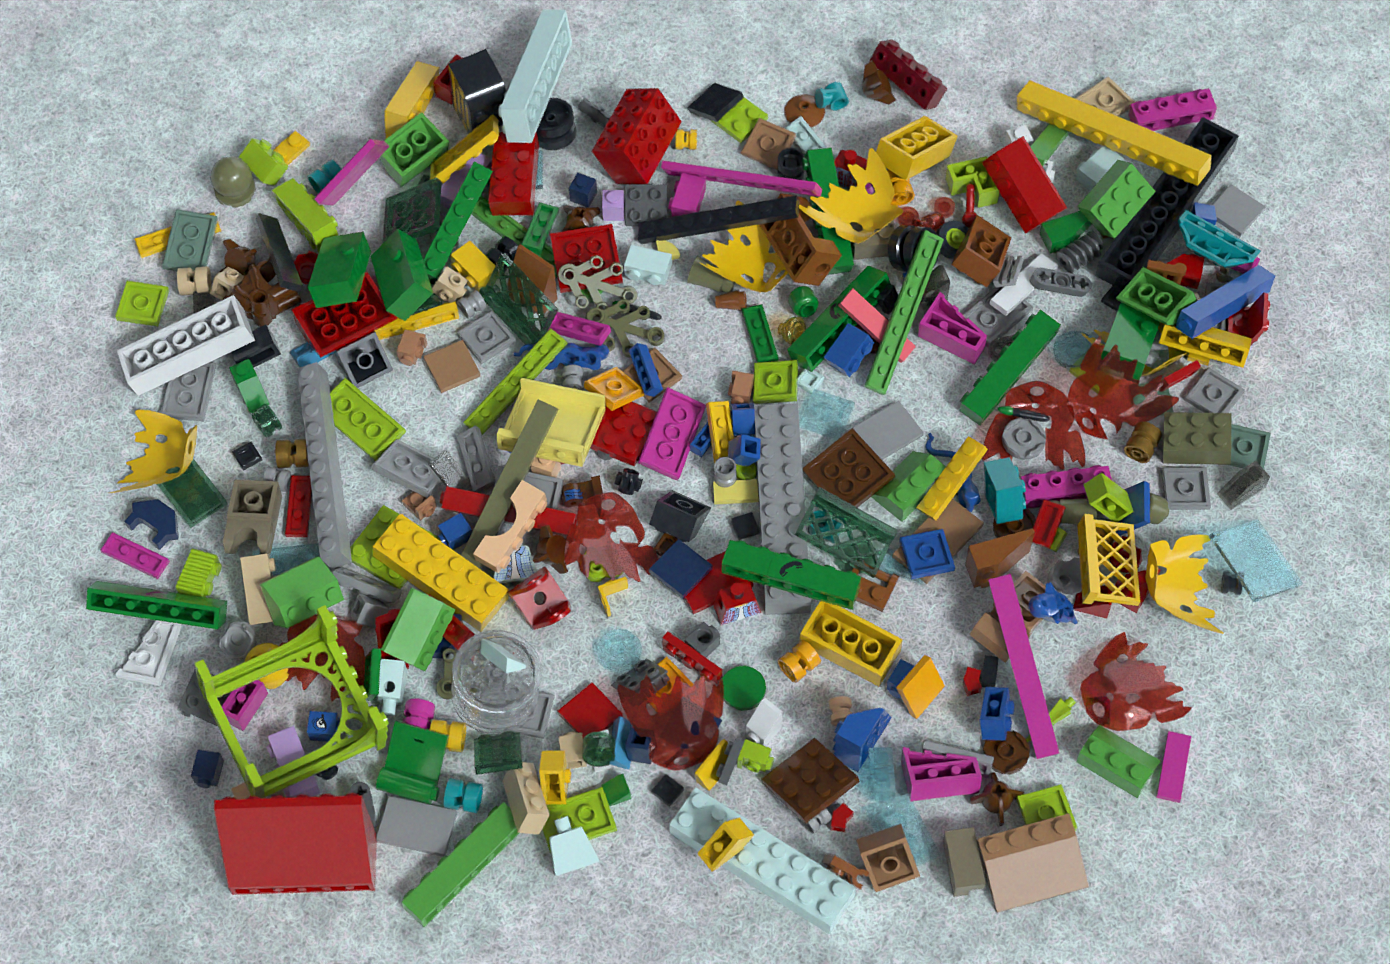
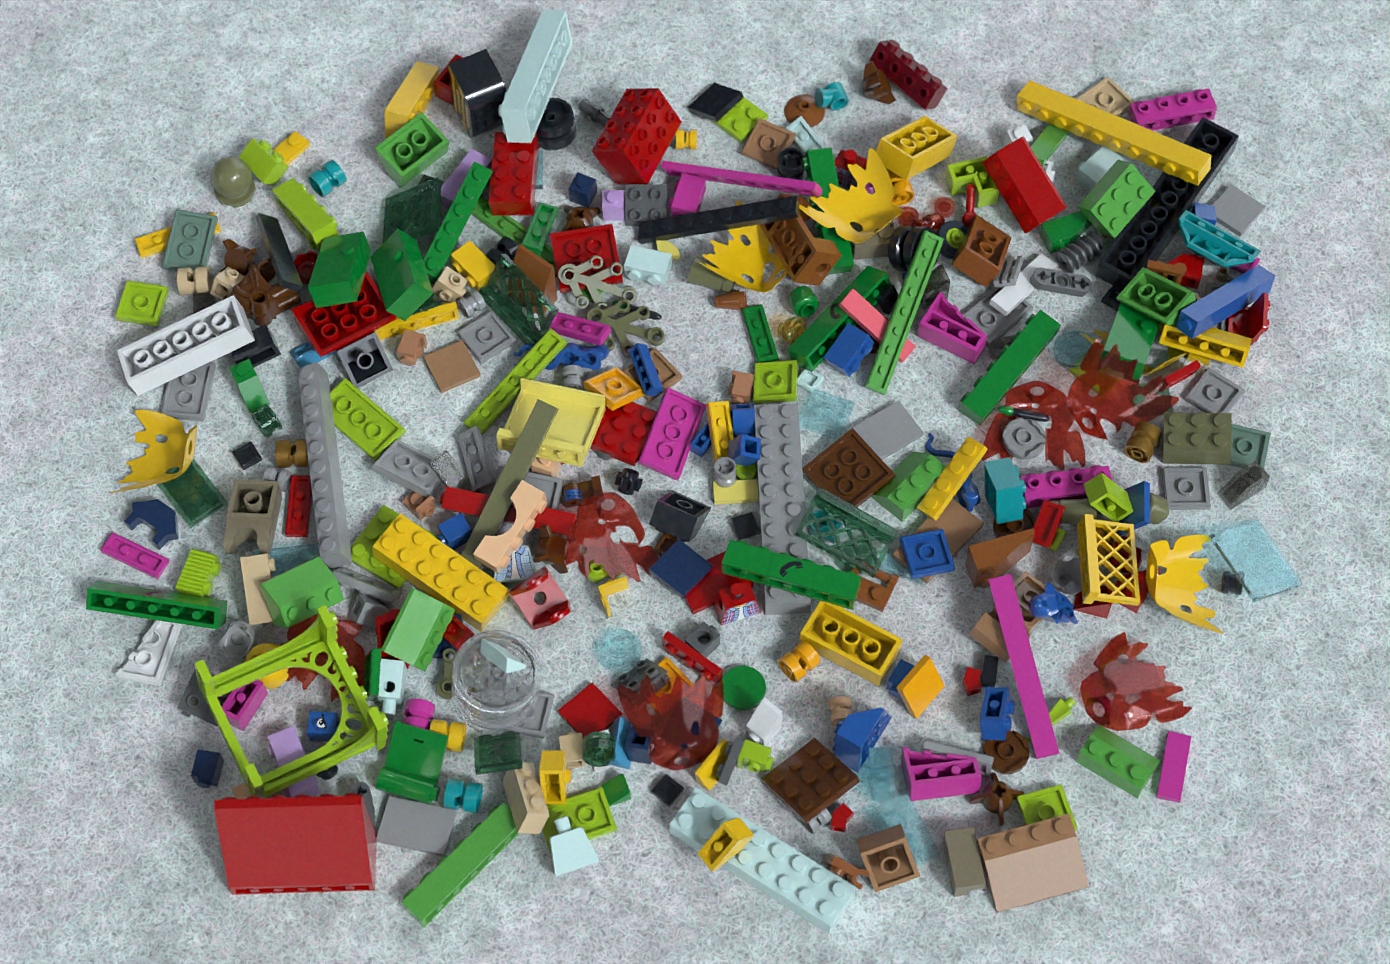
(351, 172): dark pink tile -> none
(465, 149): yellow plate -> none

